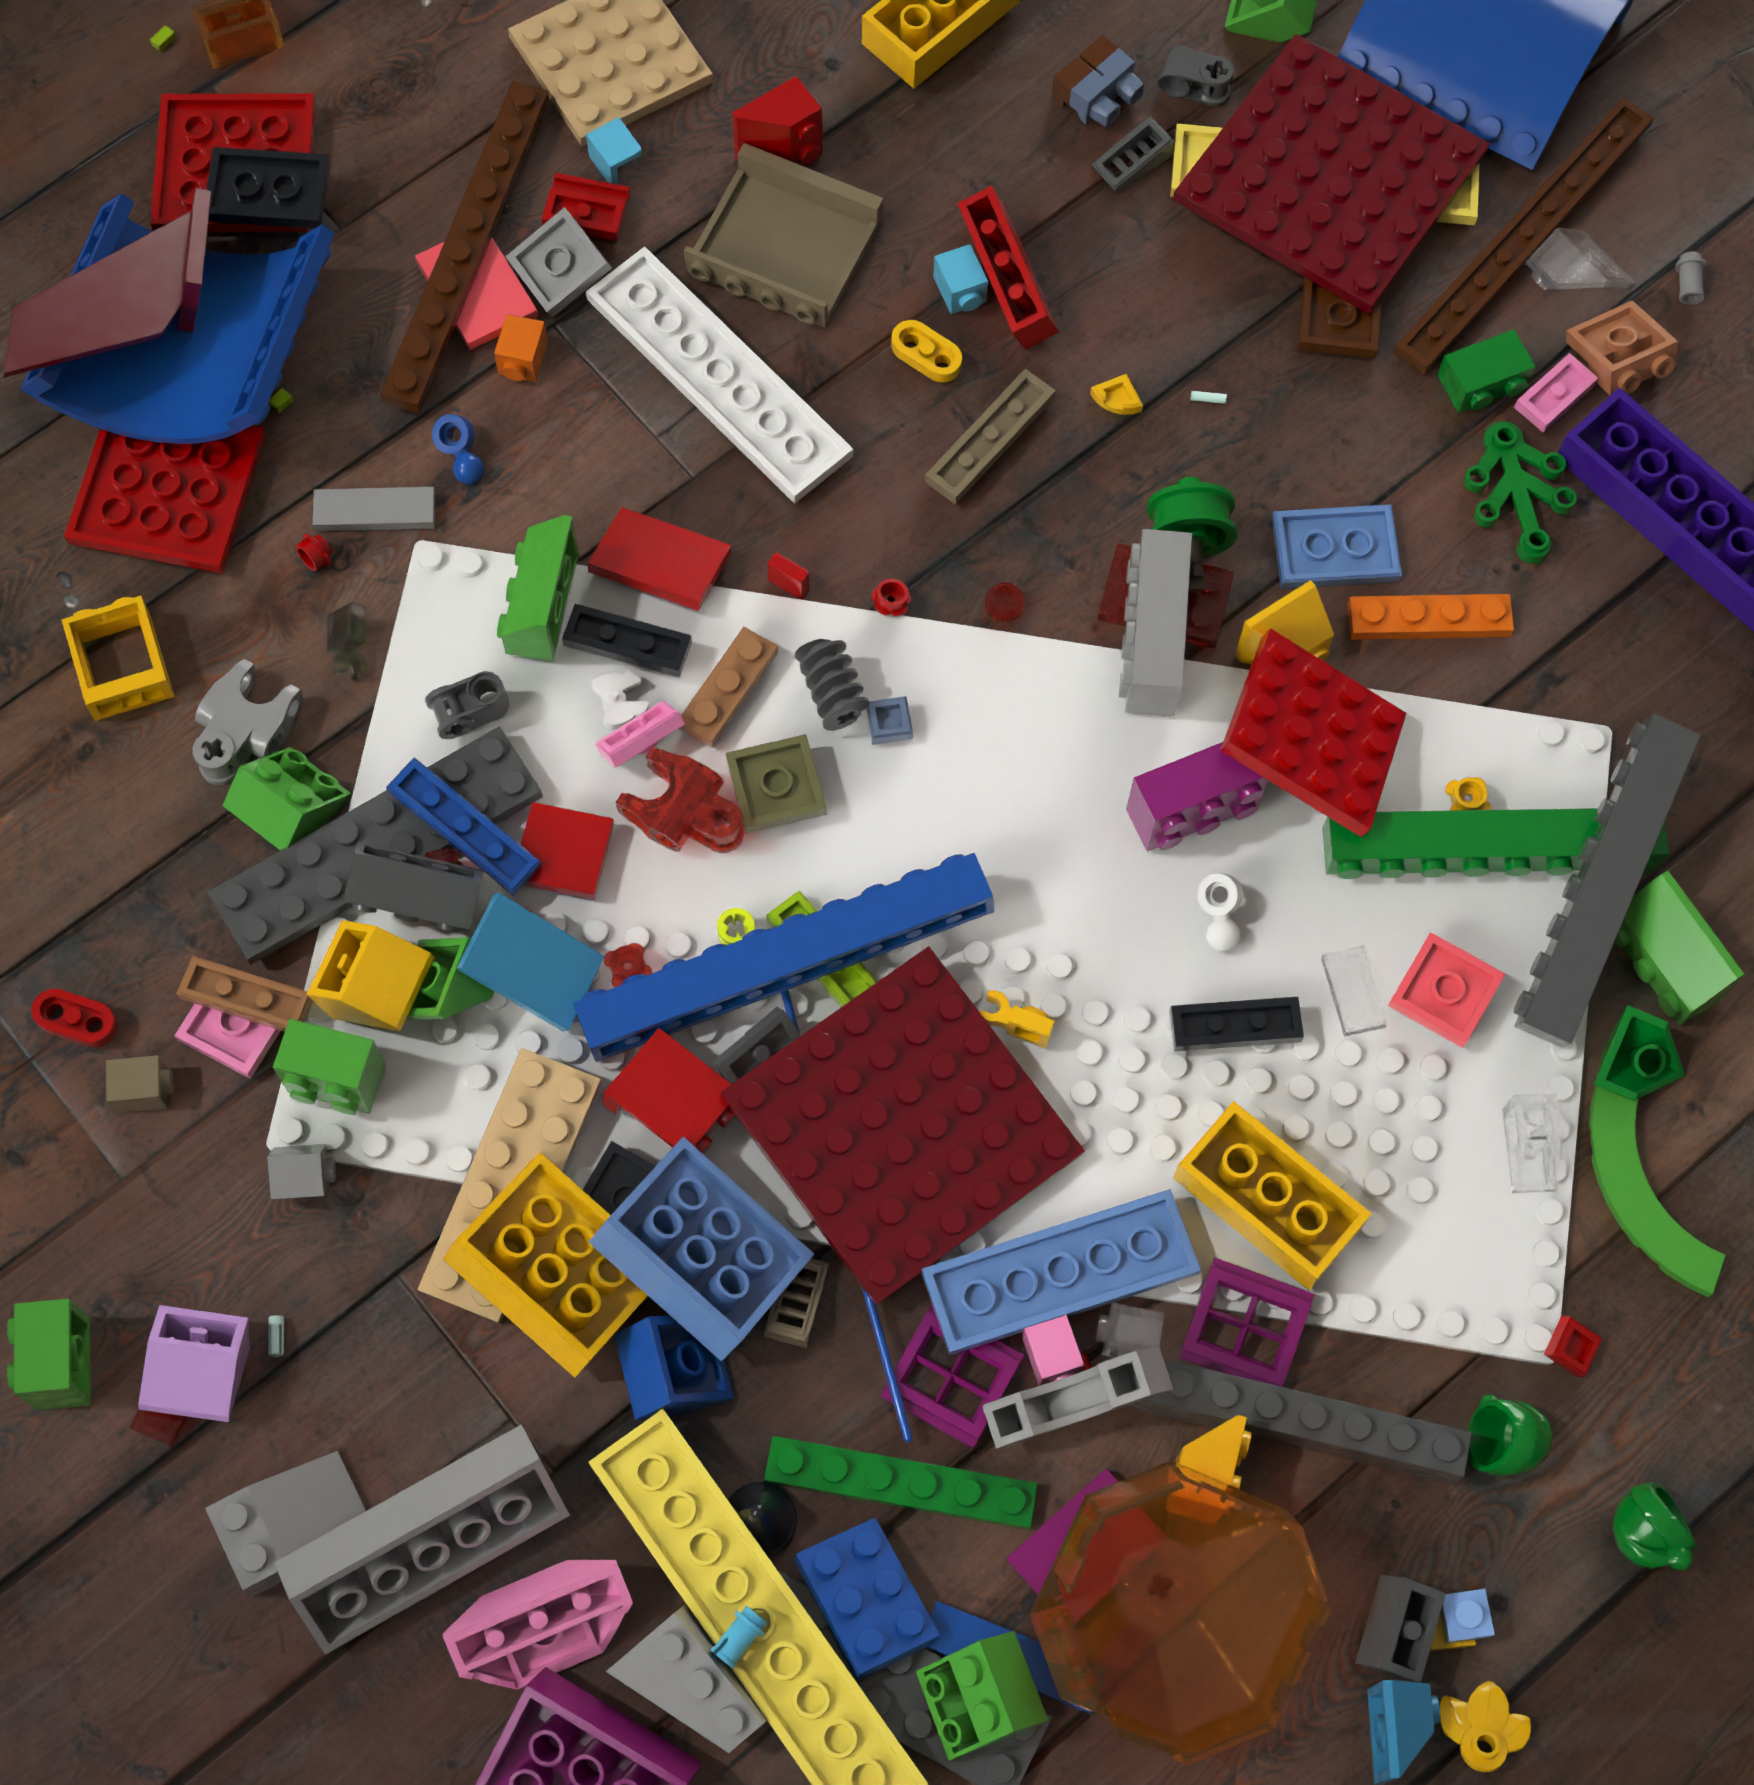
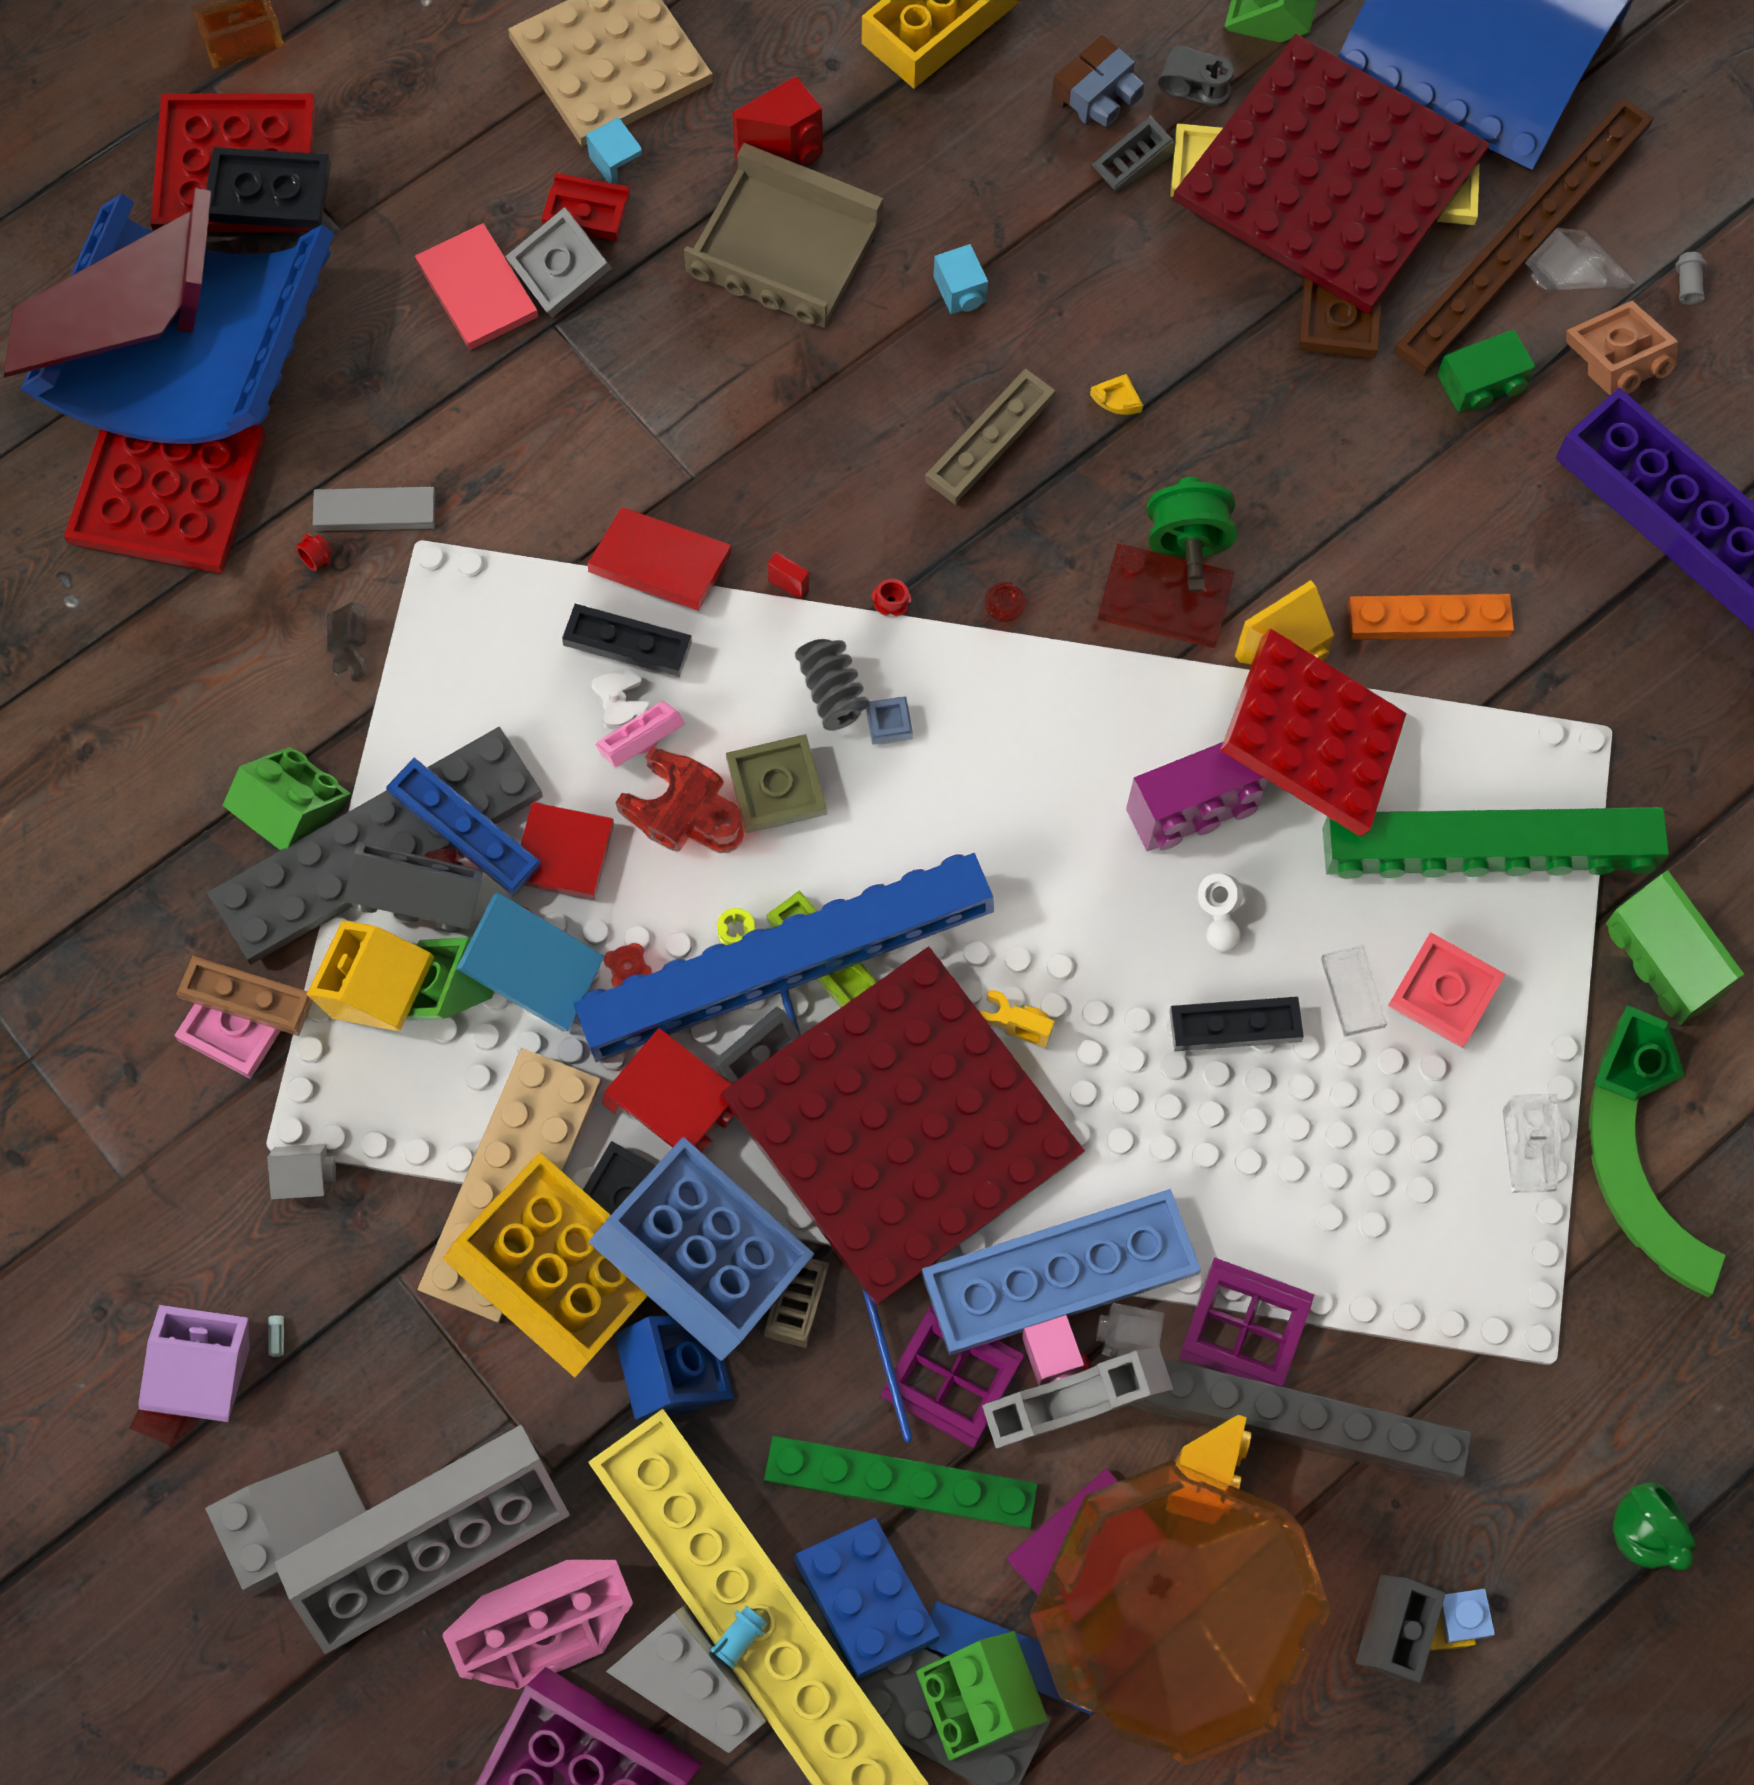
(50, 1354): bright green brick -> none
(77, 1017): red plate -> none
(127, 692): yellow window -> none
(138, 1084): dark tan brick -> none
(163, 38): lime piece -> none
(240, 727): light grey piece -> none
(280, 400): lime piece -> none
(329, 1067): bright green brick -> none
(464, 248): reddish brown plate -> none
(465, 705): dark grey piece -> none
(467, 466): blue plate -> none
(521, 348): orange brick -> none
(540, 590): bright green slope -> none
(720, 374): white plate -> none
(728, 686): medium nougat plate -> none
(767, 1515): black hat -> none
(930, 351): yellow plate -> none
(1008, 268): red brick -> none
(1155, 622): light grey brick -> none
(1208, 397): light aqua piece -> none
(1271, 1195): yellow brick -> none
(1336, 546): medium blue tile -> none
(1400, 1725): dark azure slope -> none
(1469, 786): yellow plate -> none
(1487, 1720): yellow plate -> none
(1508, 1437): green piece -> none
(1519, 485): green plant -> none
(1556, 392): bright pink plate -> none
(1573, 1346): red tile -> none
(1606, 880): dark grey brick -> none

